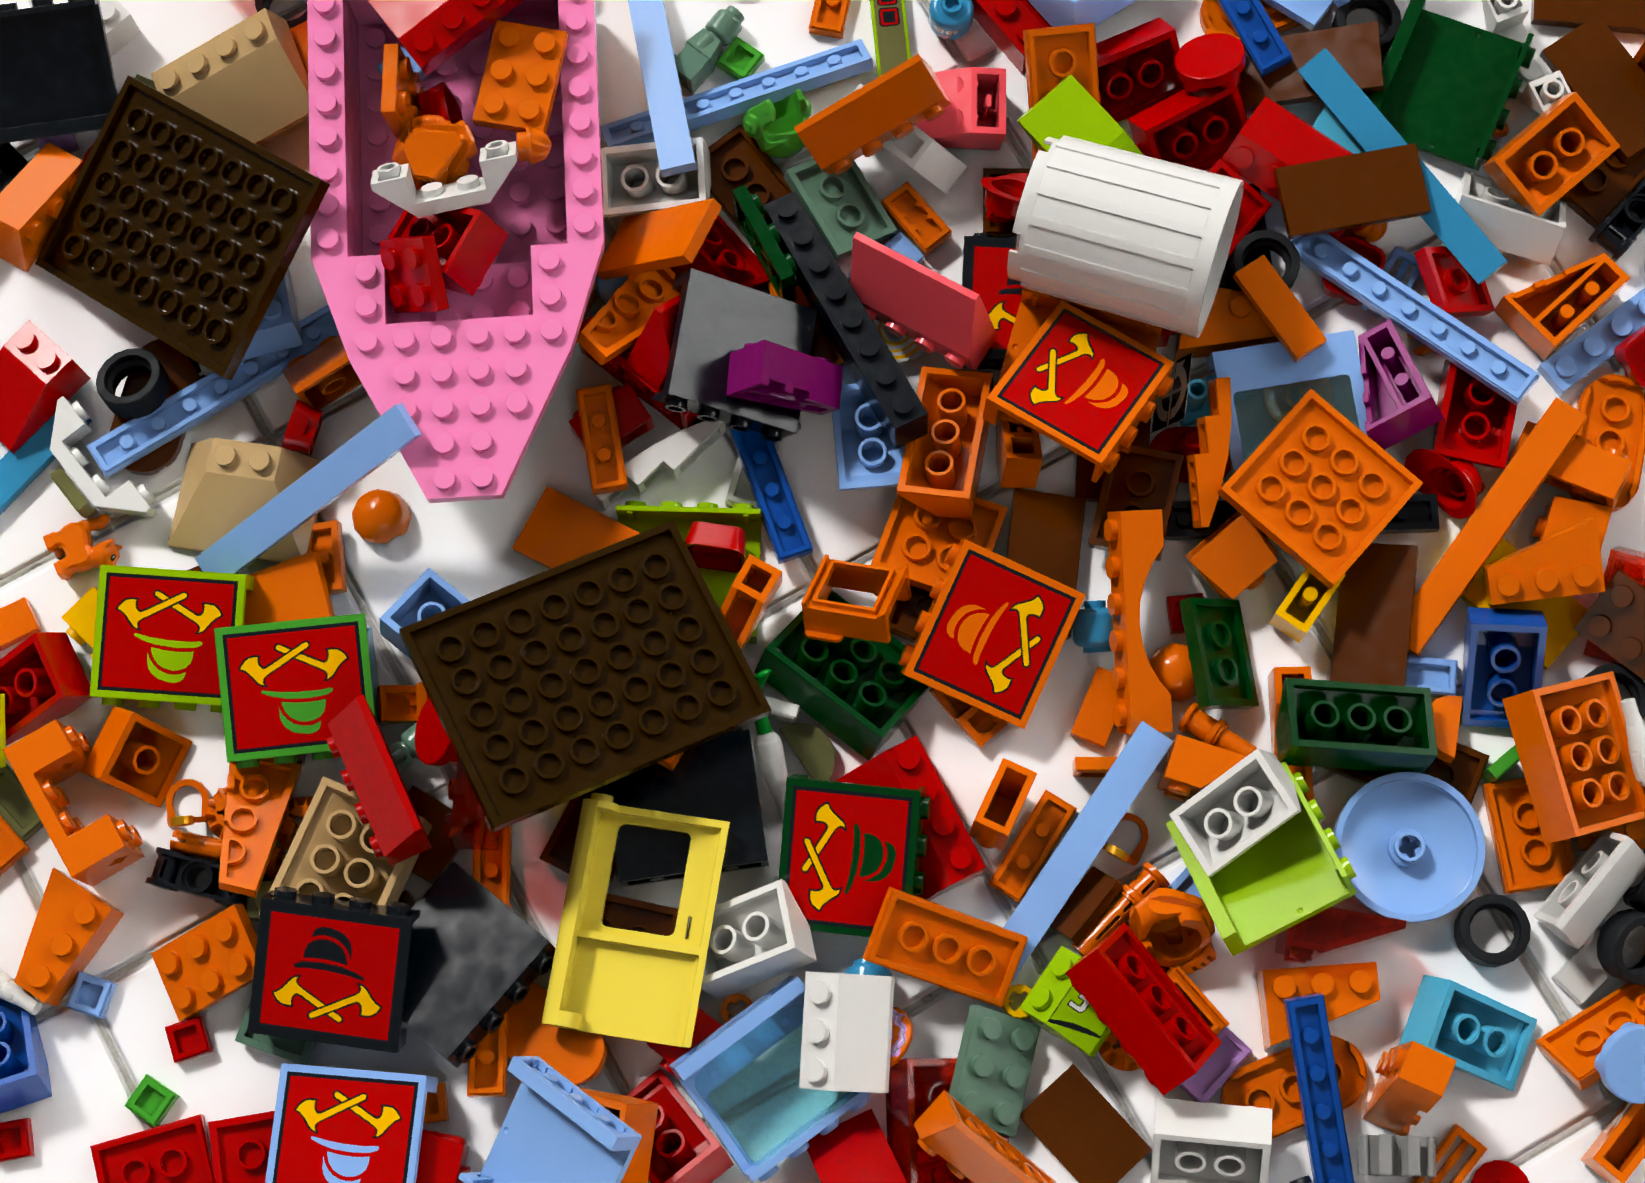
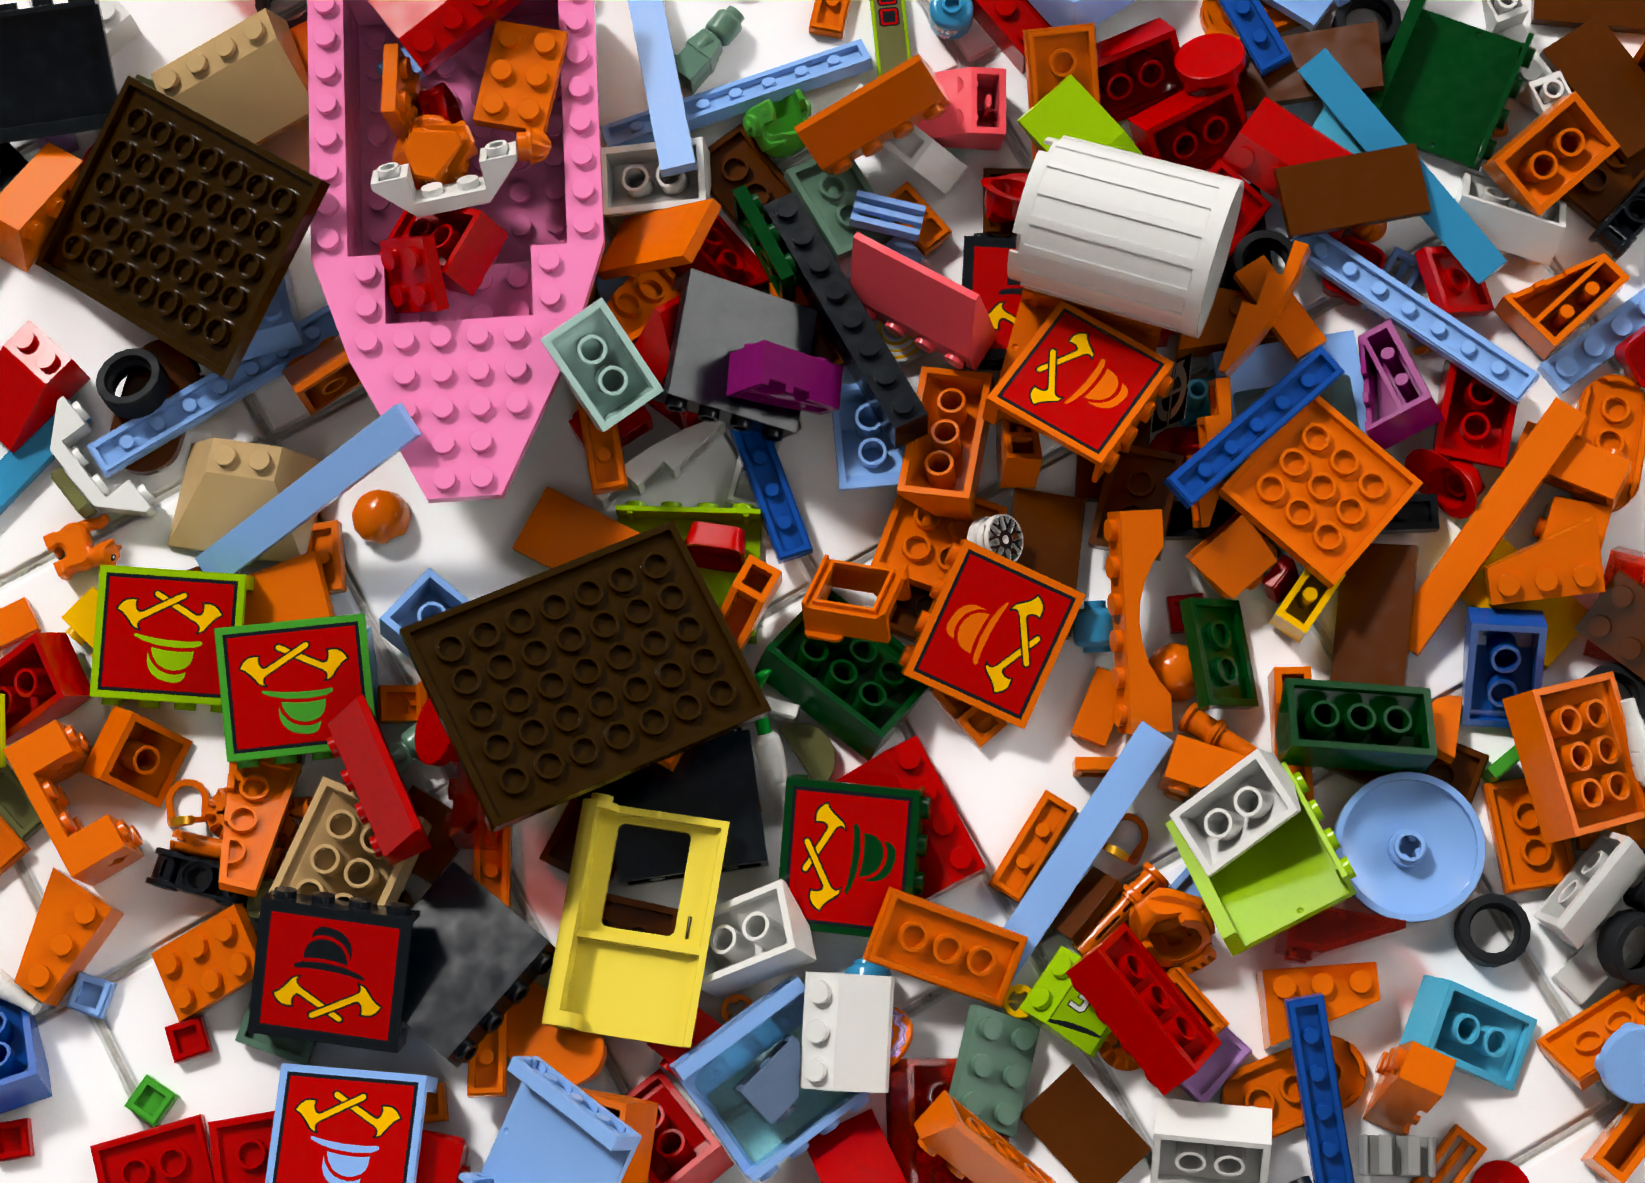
(302, 428): red piece -> none
(601, 365): none -> light aqua slope
(740, 59): bright green tile -> none
(774, 1082): none -> sand blue slope
(888, 210): none -> light blue tile
(996, 536): none -> white wheel
(1002, 805): orange torso -> none
(1253, 427): none -> blue tile
(1256, 320): none -> orange slope
(1280, 579): none -> red tile
(1433, 673): light blue tile -> none

